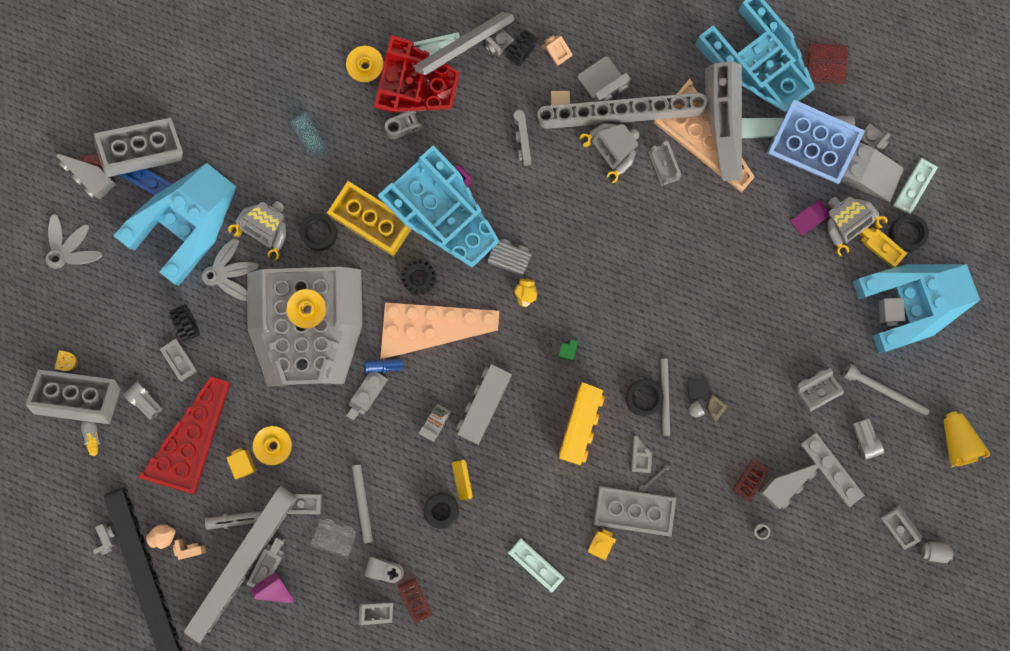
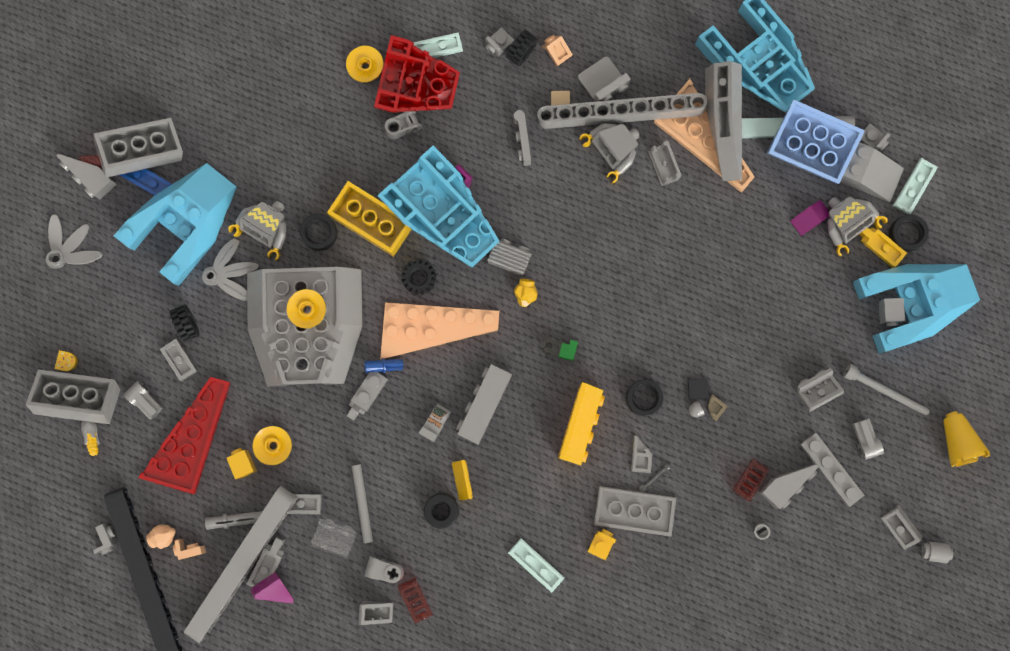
(308, 135): clear light blue brick -> none
(464, 43): light grey tile -> none
(665, 406): light grey bar -> none
(827, 63): clear red slope -> none

